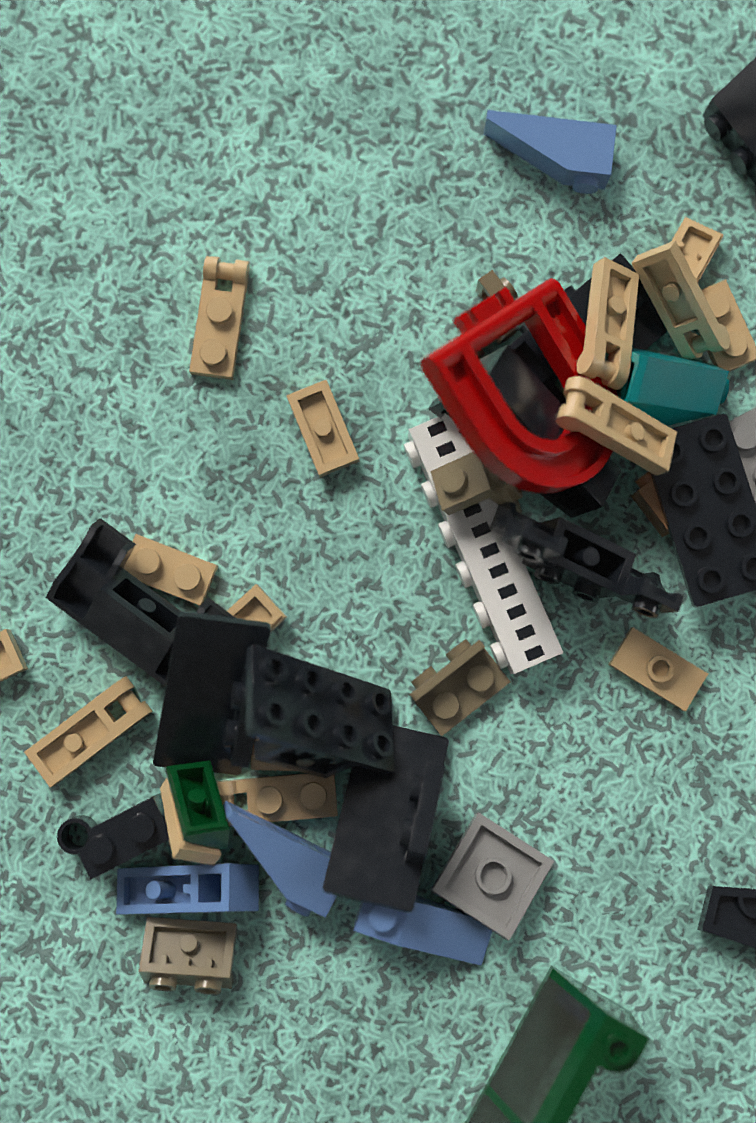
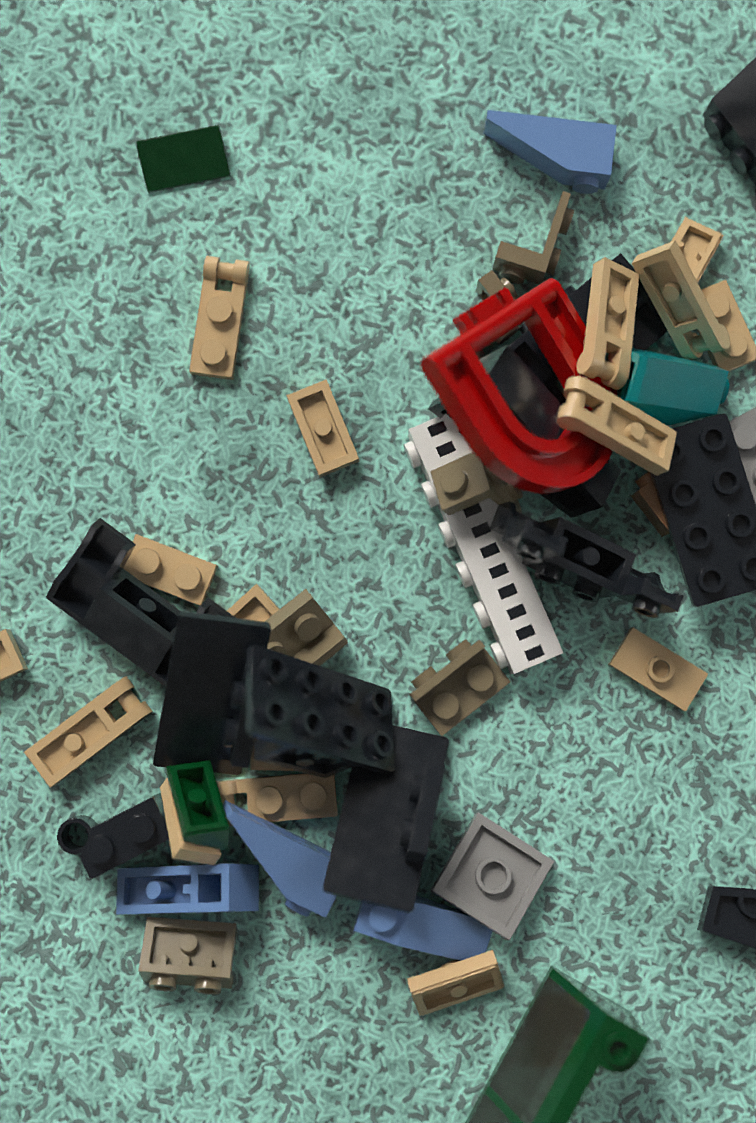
(183, 158): none -> dark green slope
(305, 631): none -> dark tan bracket
(455, 983): none -> tan plate
(523, 264): none -> dark tan bracket

